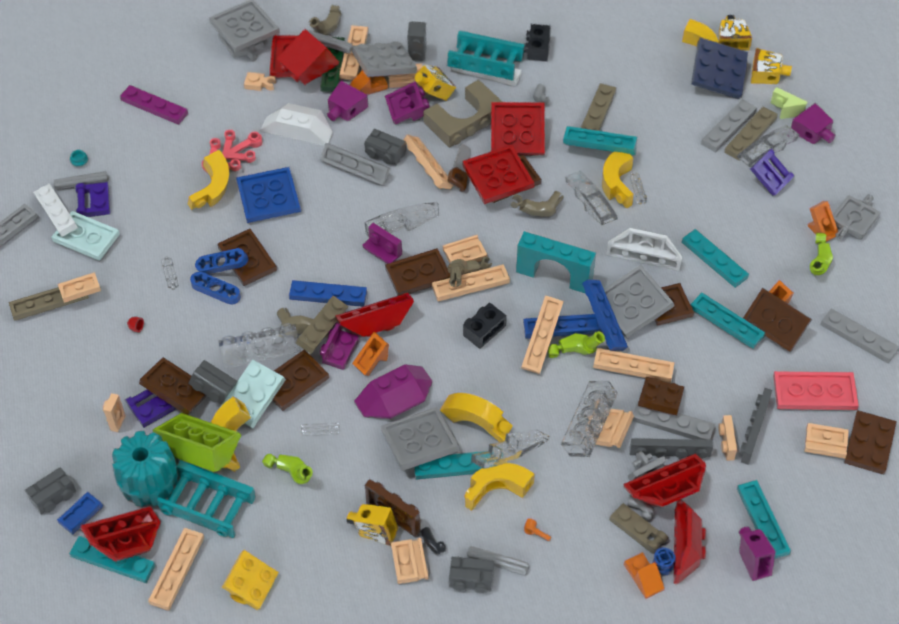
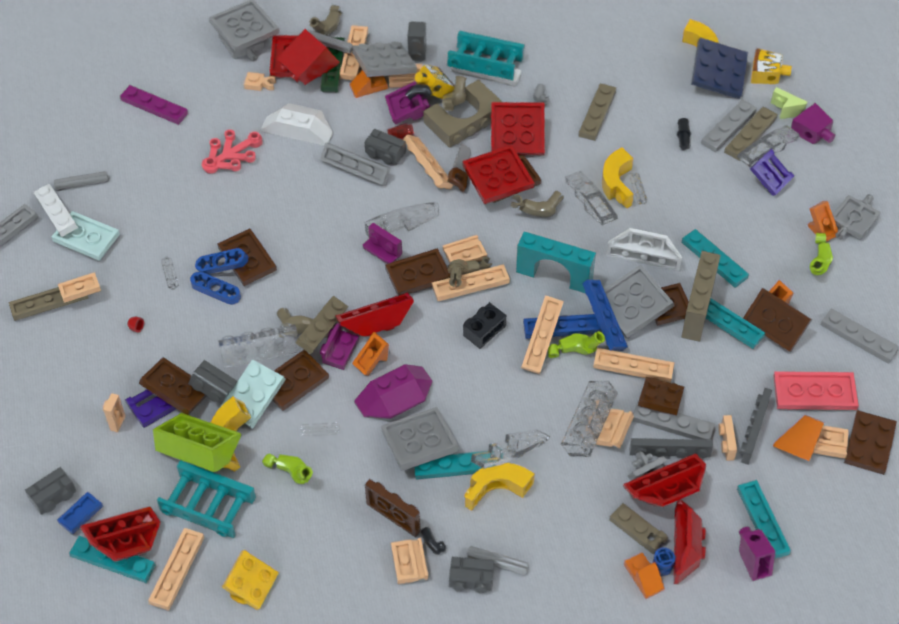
(78, 158): teal plate -> none
(98, 199): dark purple plate -> none
(144, 468): teal wheel -> none
(219, 173): yellow arch -> none
(268, 194): blue plate -> none
(323, 292): blue plate -> none
(346, 102): magenta torso -> none
(374, 523): yellow torso -> none
(401, 131): none -> clear red cone
(418, 89): none -> black arm
(457, 96): none -> dark tan arm
(479, 411): yellow arch -> none
(530, 529): orange hand -> none
(538, 44): black brick -> none
(600, 140): teal fence -> none
(647, 509): light grey arm -> none
(683, 133): none -> black axle
(700, 296): none -> dark tan arch
(734, 33): torso -> none
(801, 437): none -> orange slope

